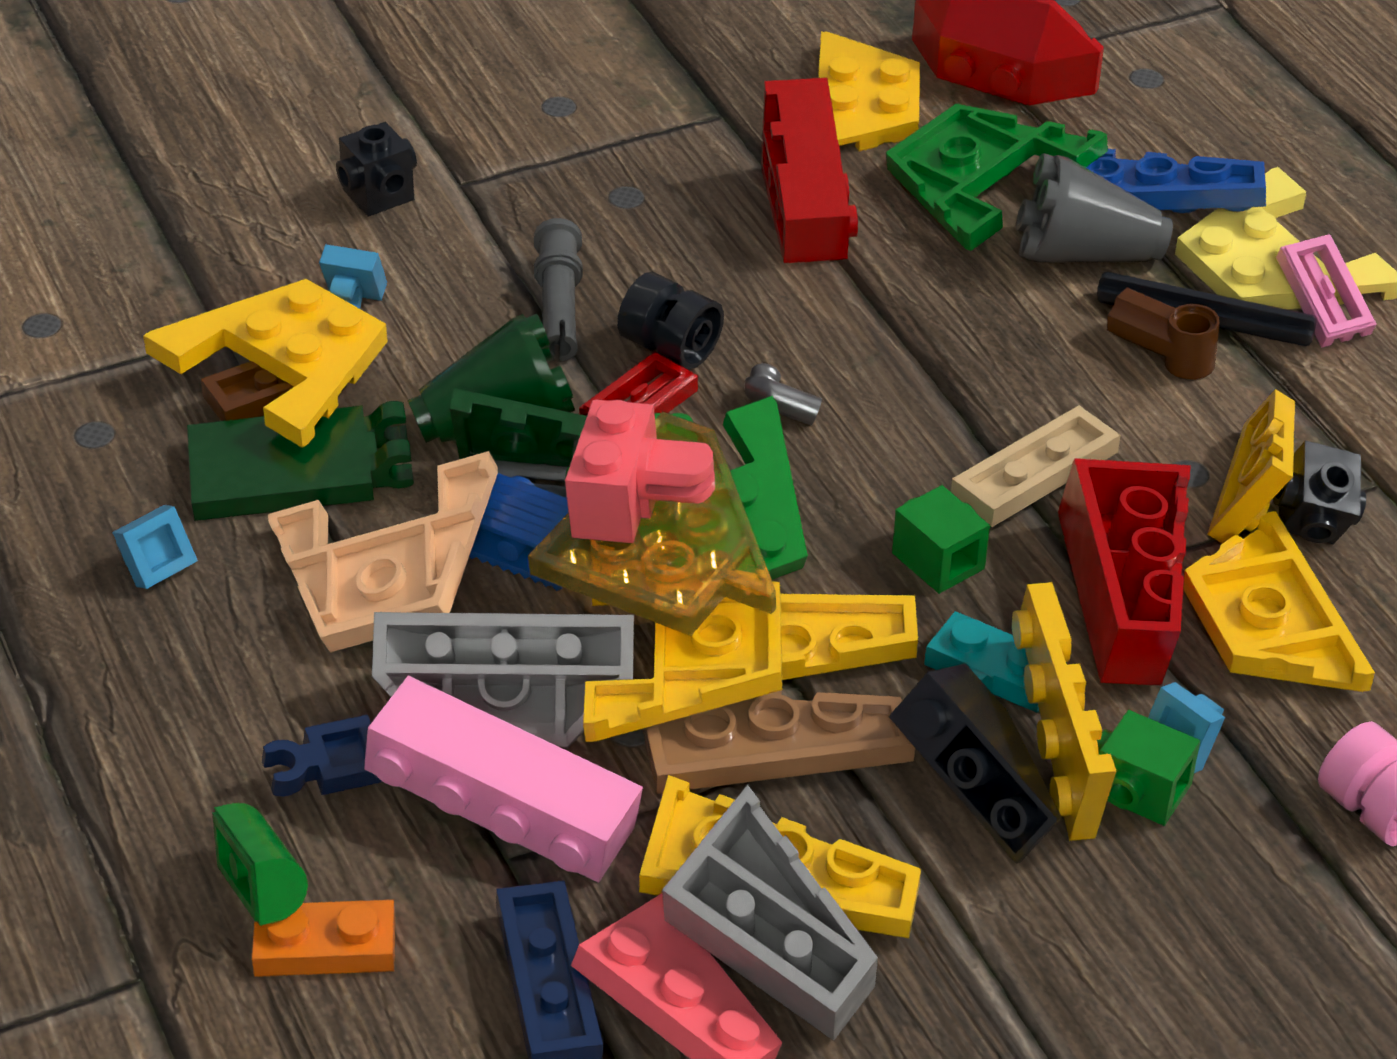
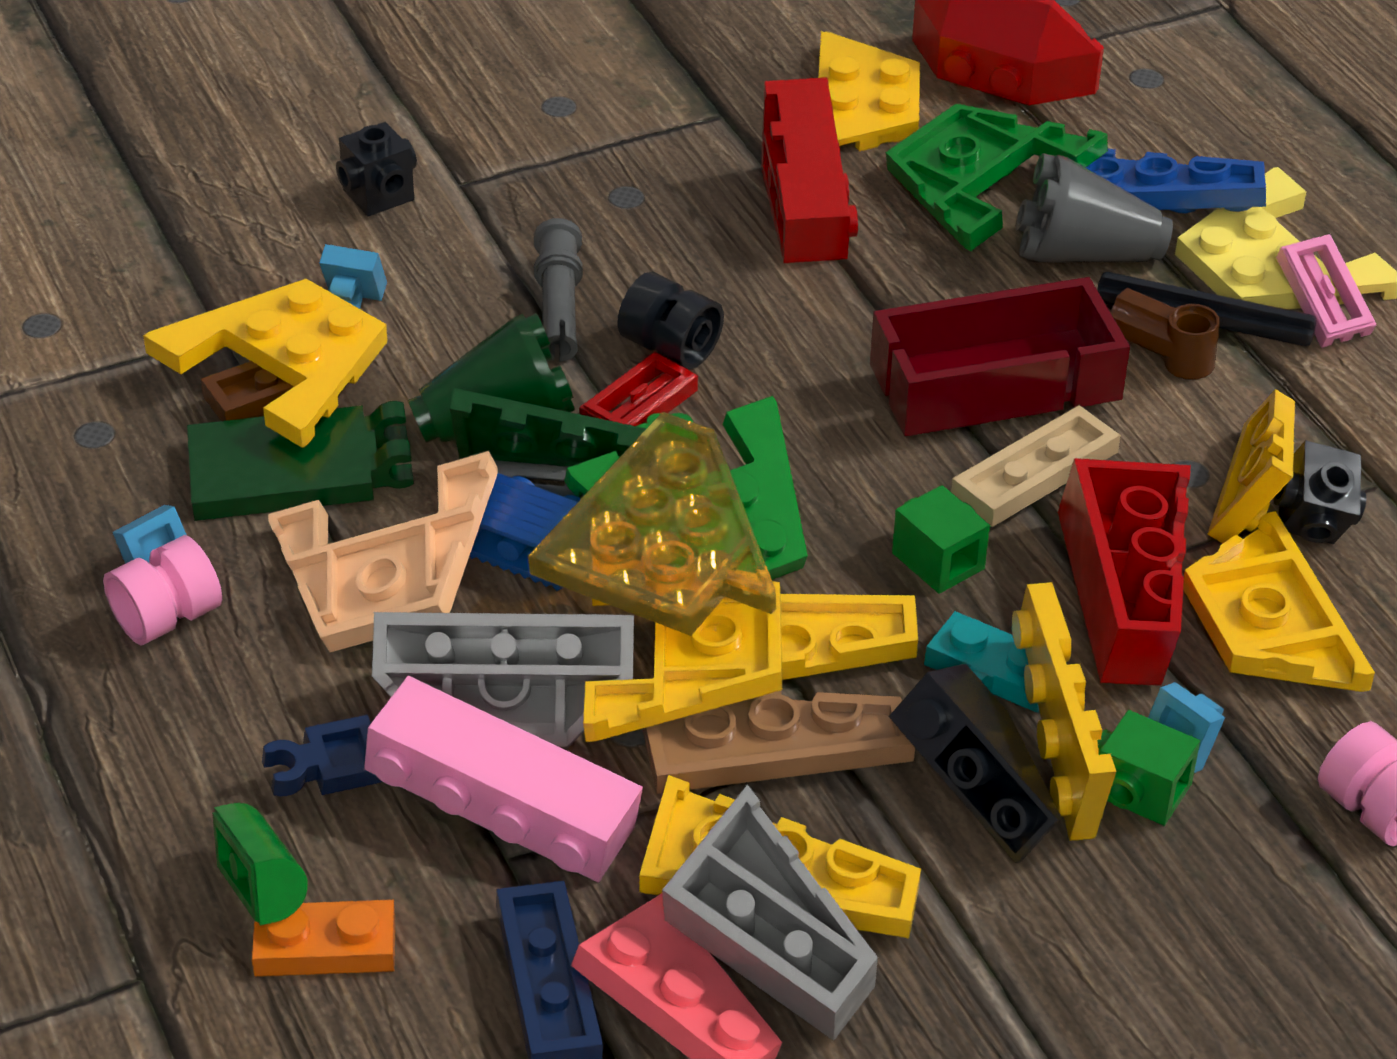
(156, 592): none -> bright pink wheel
(625, 469): coral brick -> none
(791, 402): flat silver arm -> none
(998, 355): none -> dark red piece

